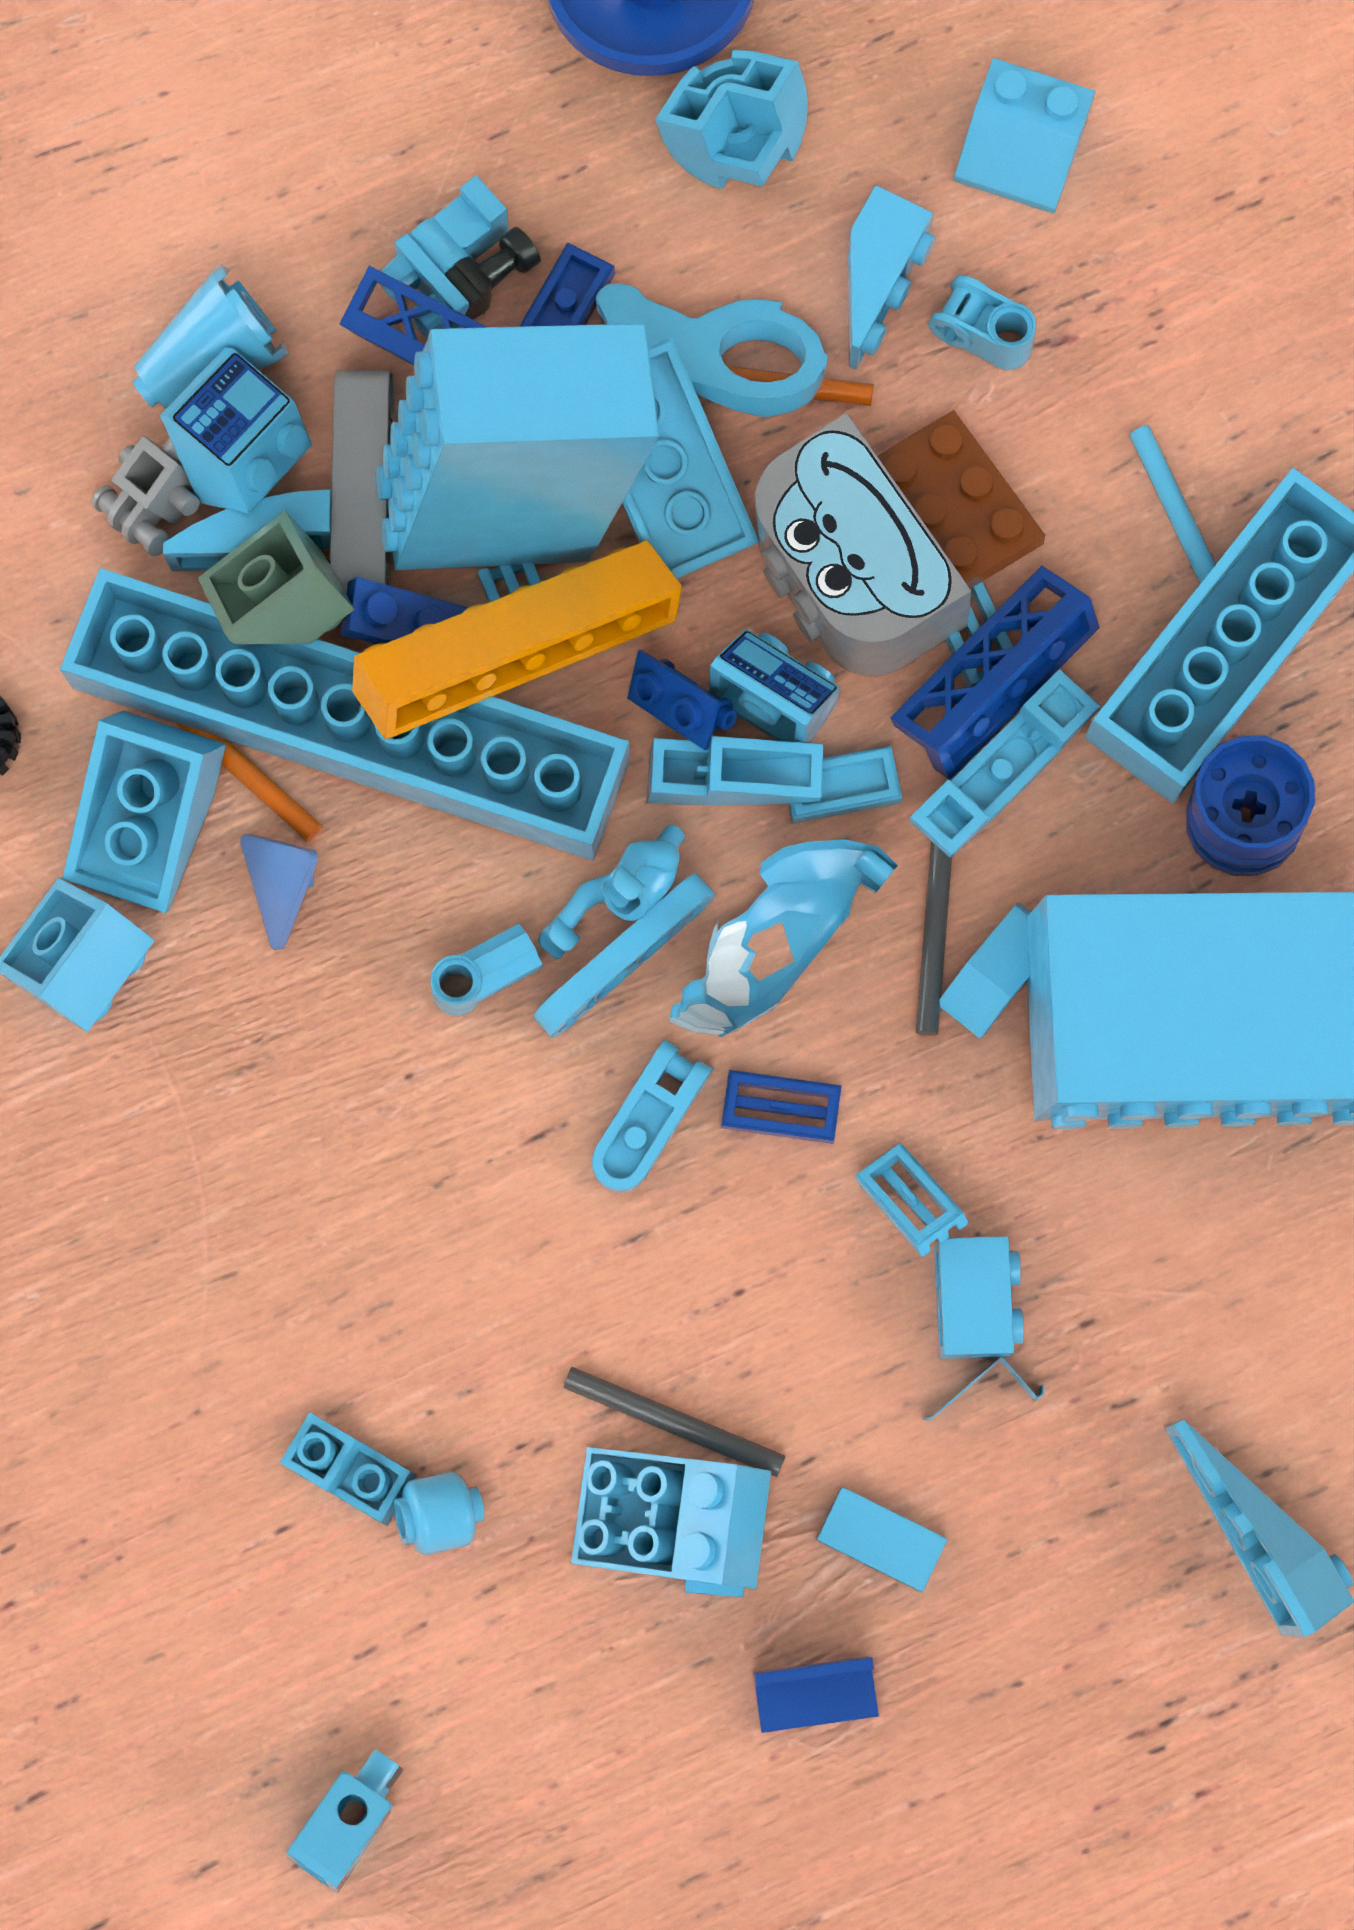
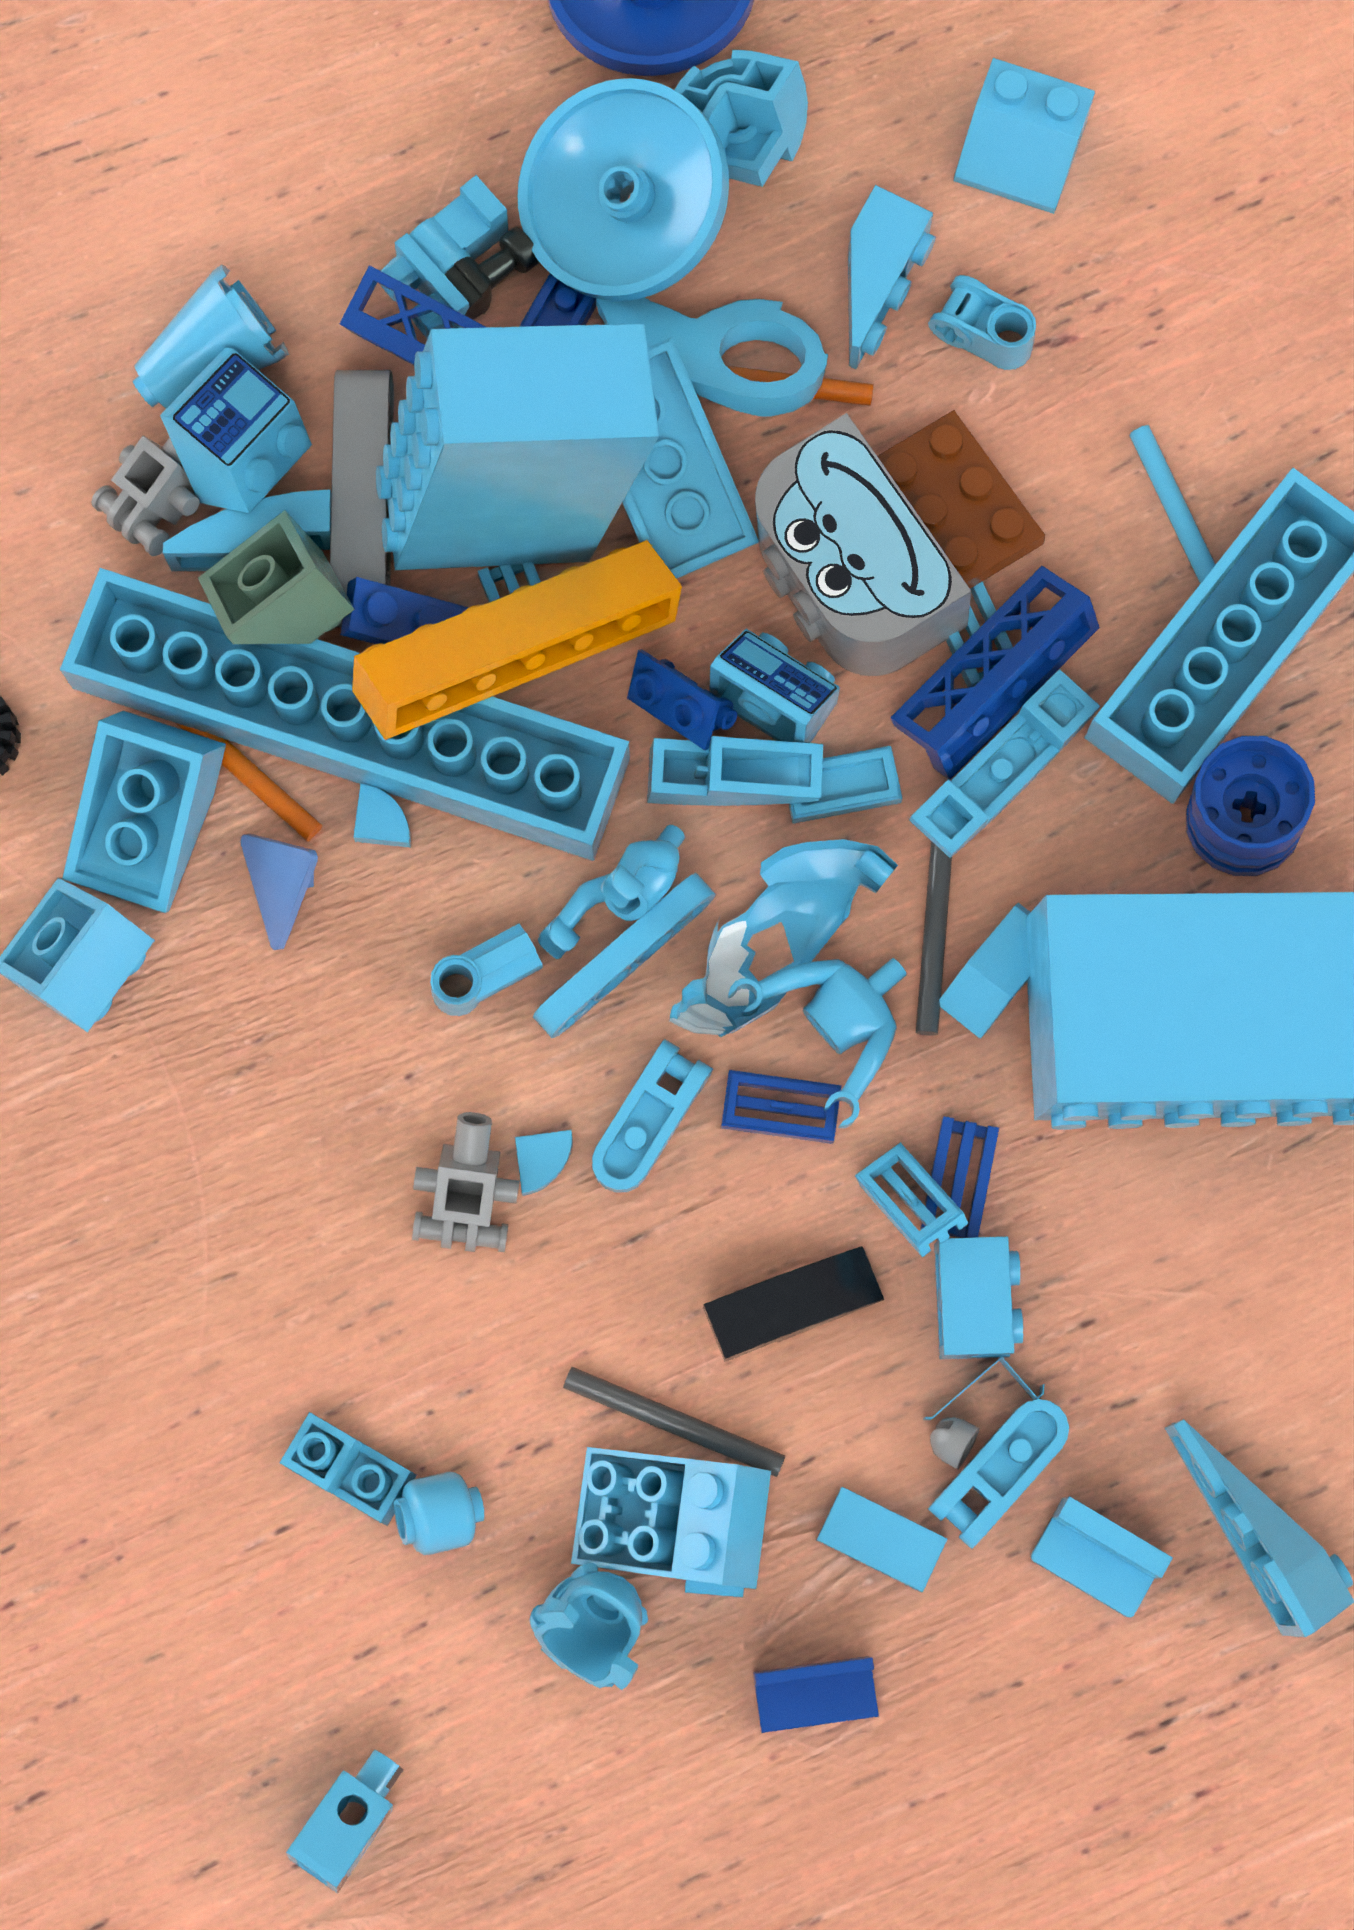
(380, 819): none -> medium azure tile
(465, 1190): none -> light grey piece
(542, 1158): none -> medium azure tile
(587, 164): none -> medium azure dish
(591, 1626): none -> medium azure helmet
(792, 1303): none -> black slope
(843, 1012): none -> medium azure piece
(953, 1440): none -> light grey hinge
(969, 1131): none -> blue tile
(1004, 1468): none -> medium azure plate
(1099, 1557): none -> medium azure panel

